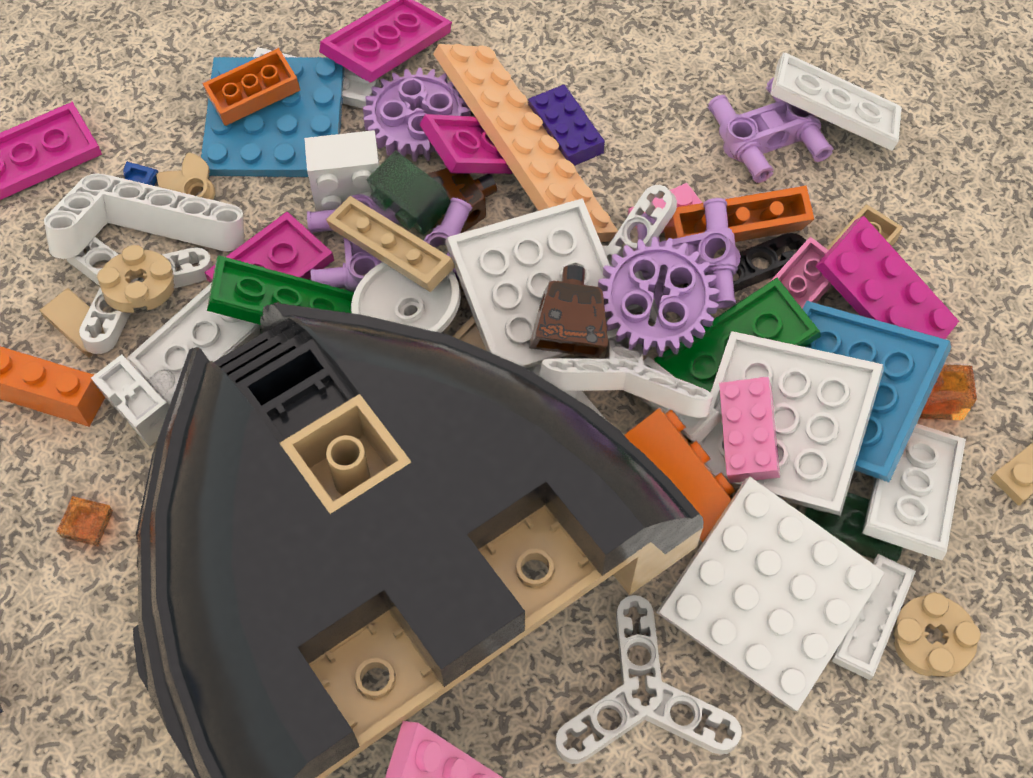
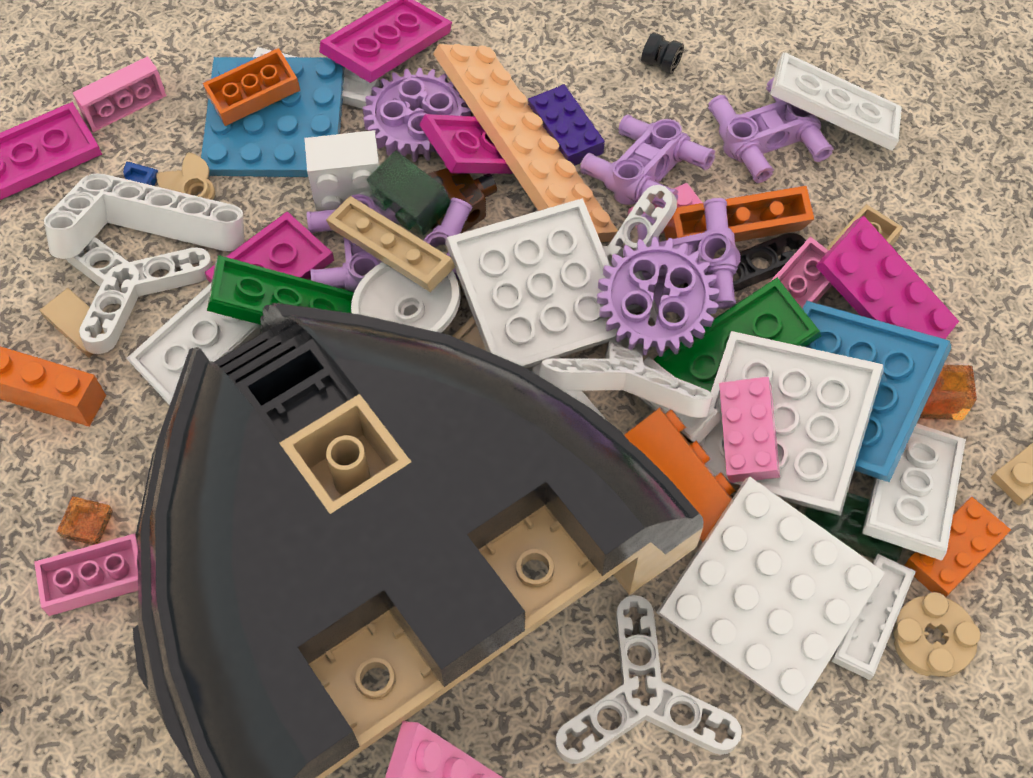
(88, 575): none -> bright pink piece
(119, 94): none -> bright pink piece
(133, 264): tan plate -> none
(135, 397): white piece -> none
(571, 317): reddish brown torso -> none
(648, 160): none -> lavender piece
(662, 53): none -> black wheel
(971, 539): none -> orange piece

